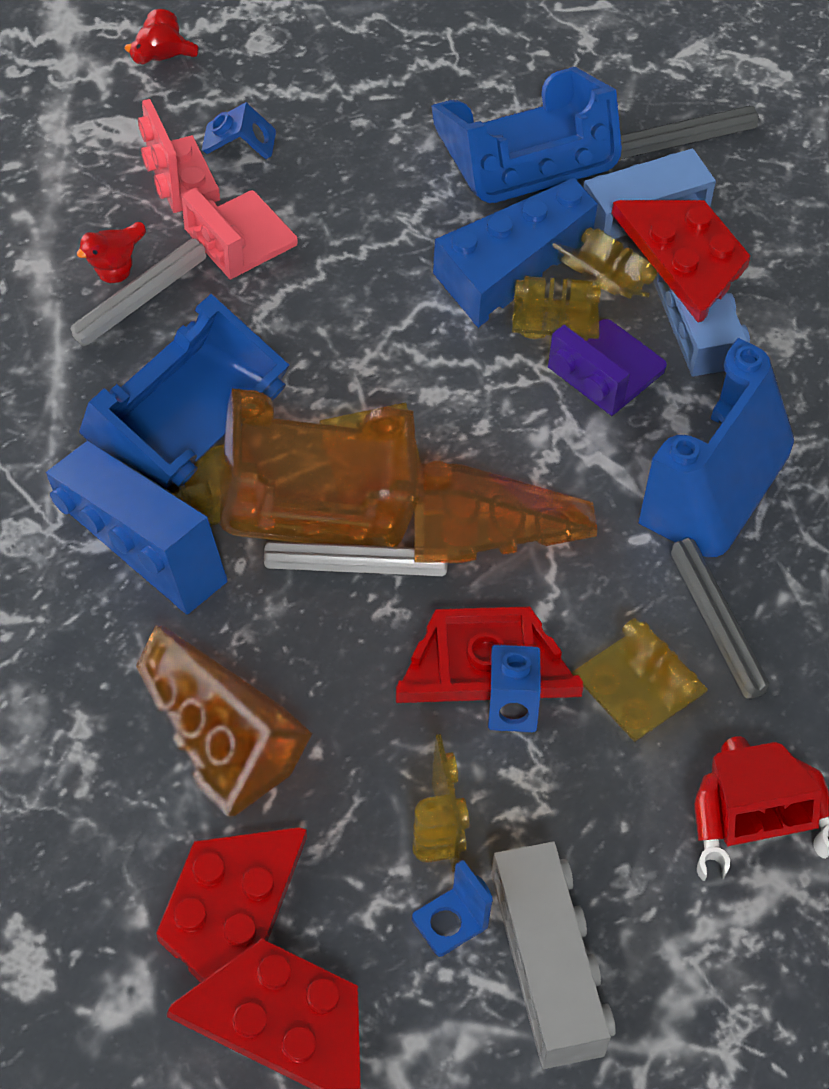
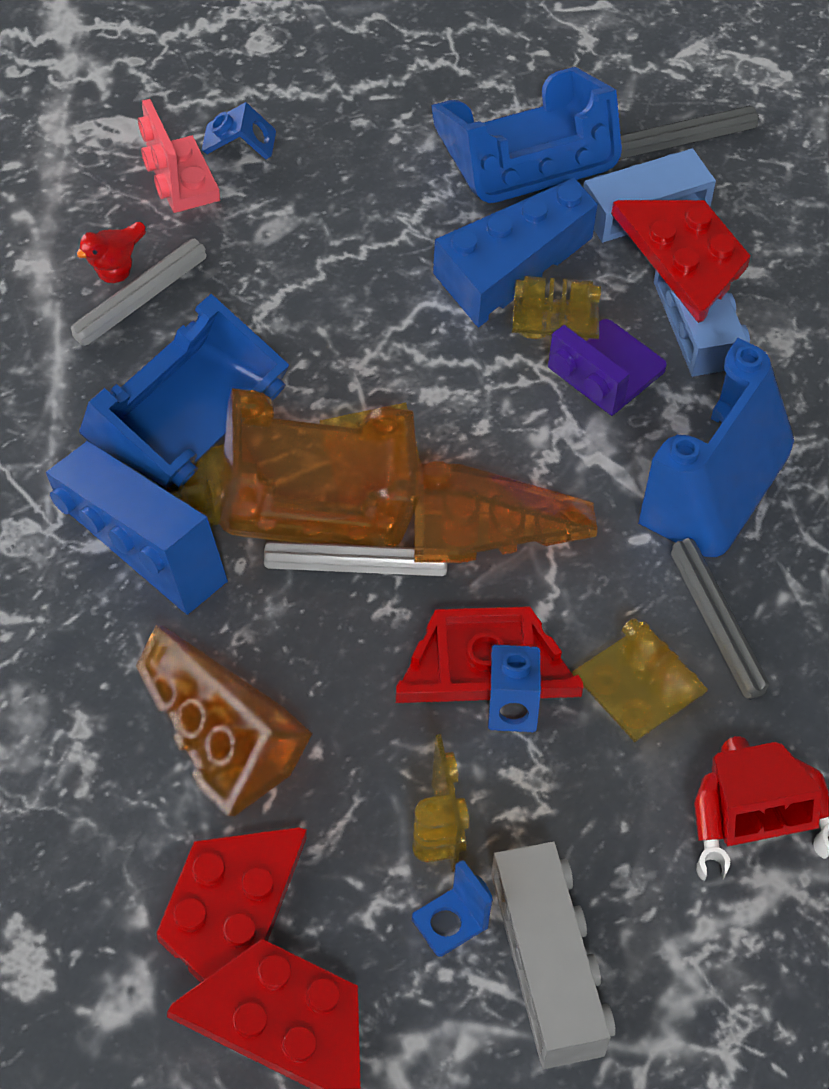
(160, 39): red animal -> none
(237, 232): coral bracket -> none
(615, 268): clear yellow hinge -> none

